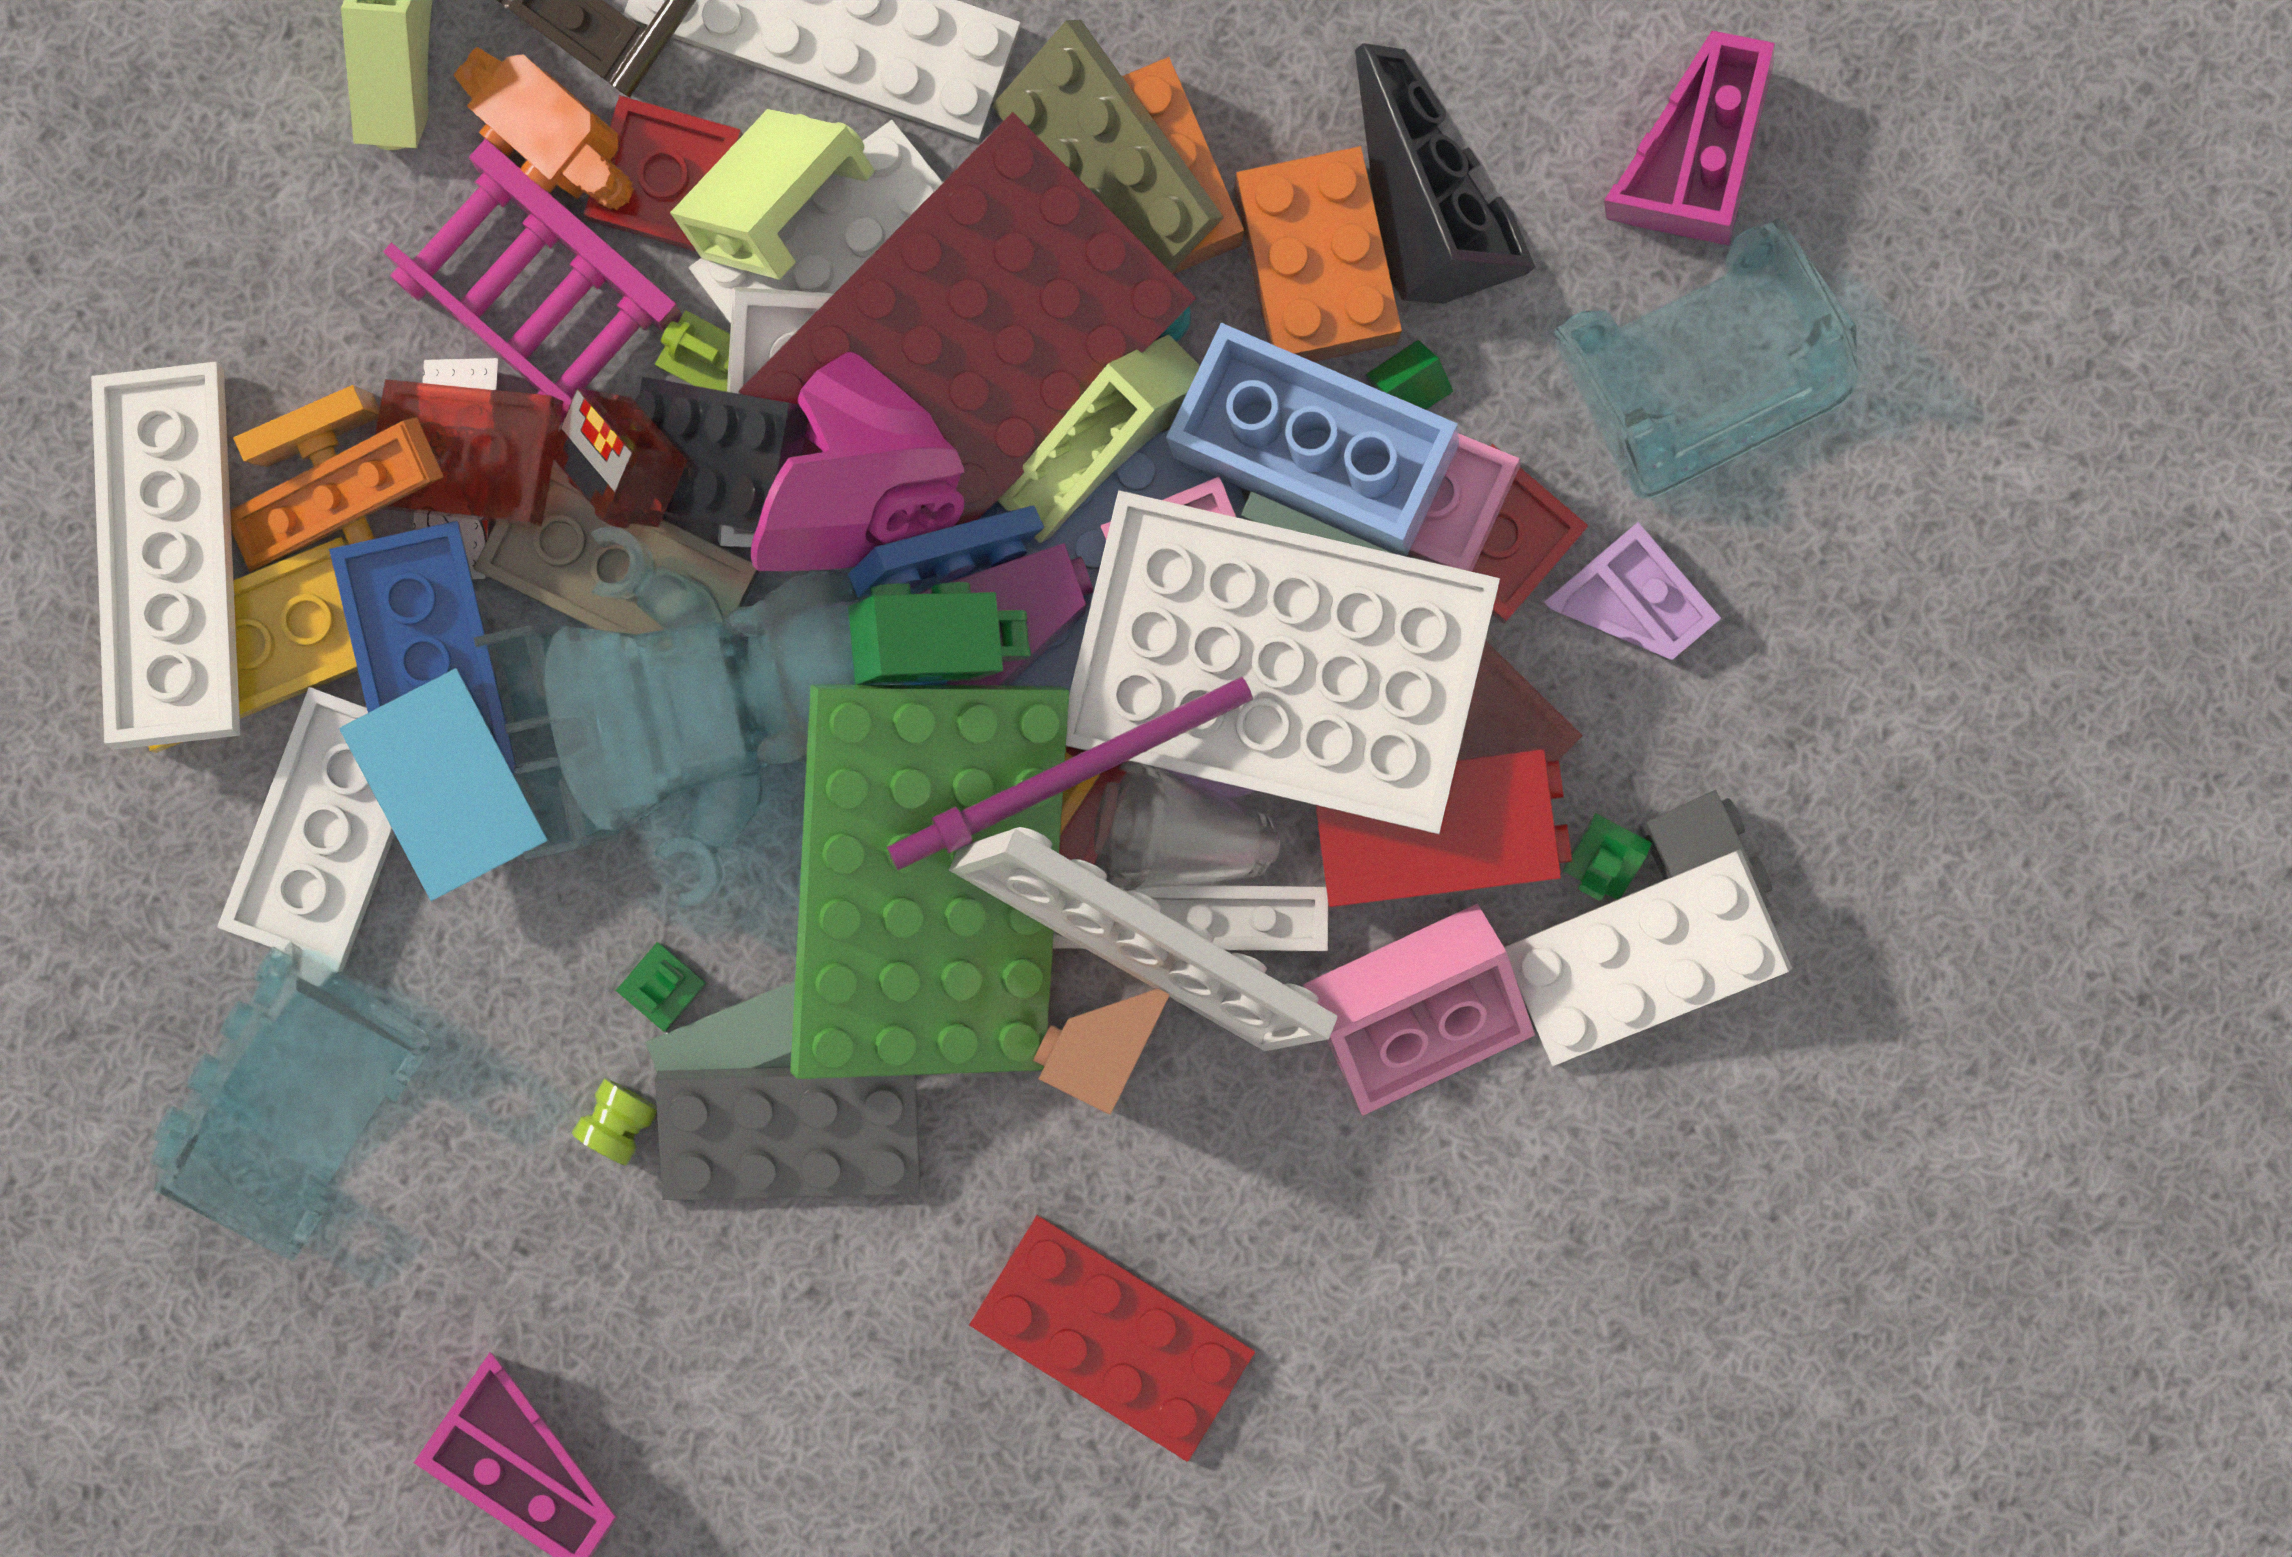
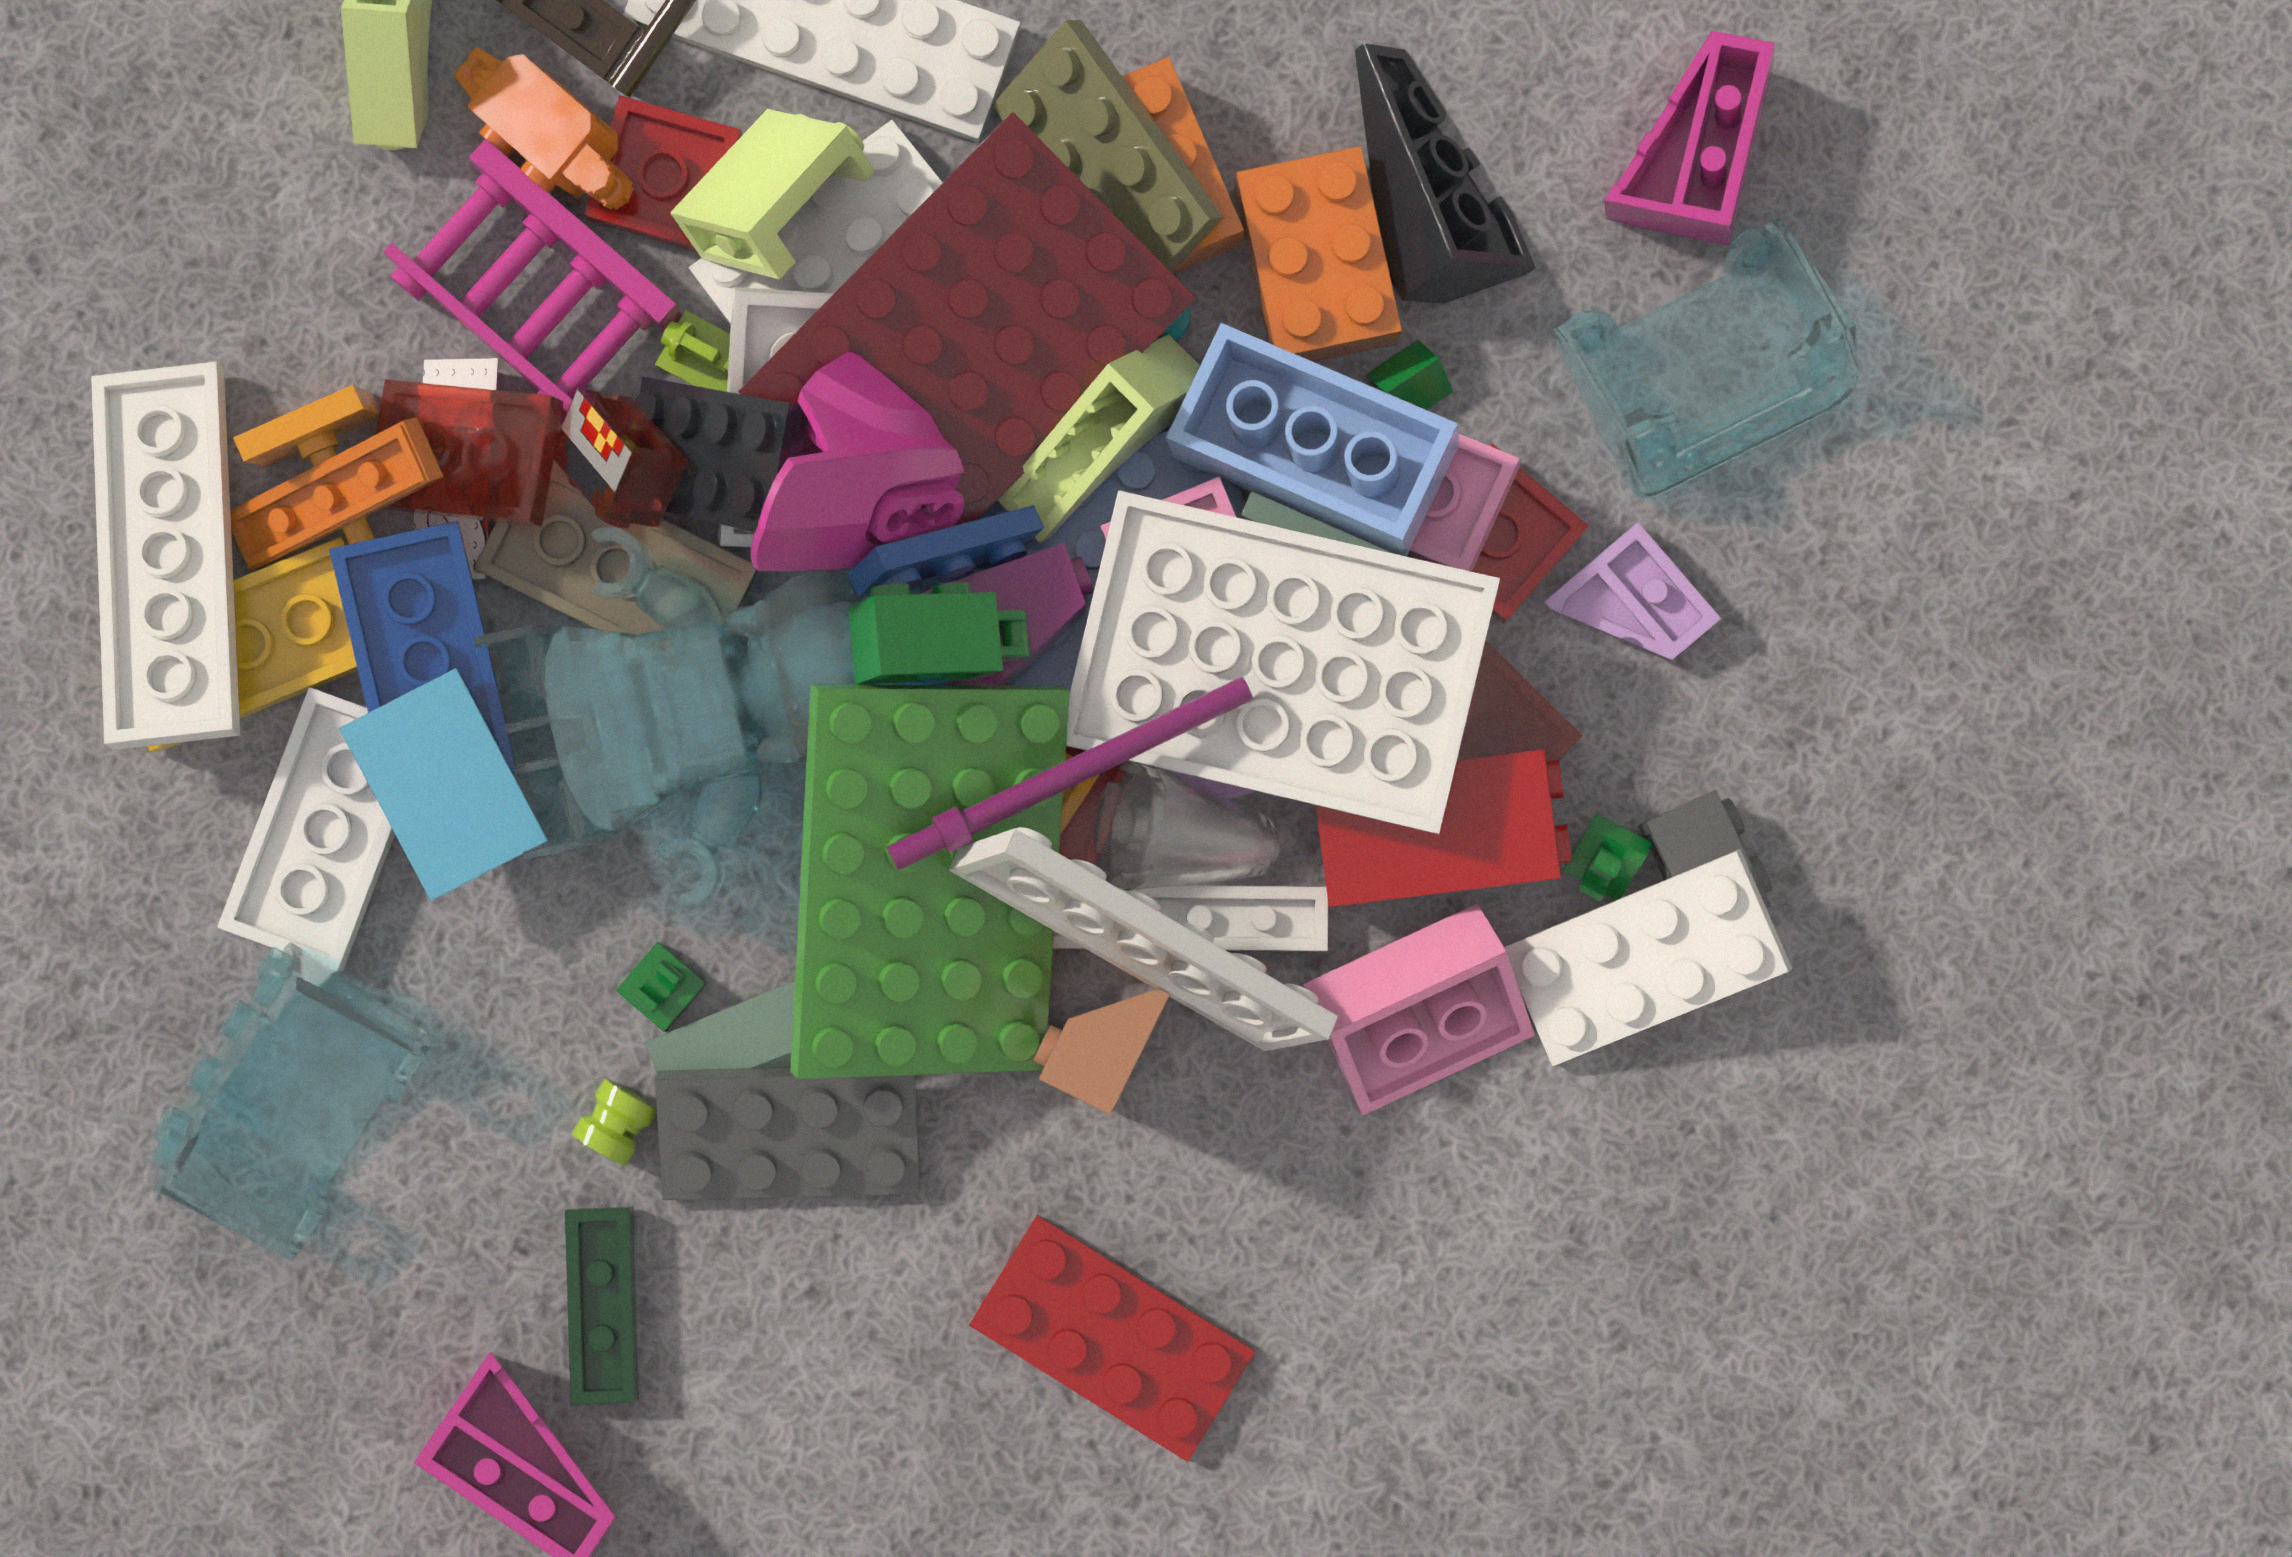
(601, 1305): none -> dark green plate

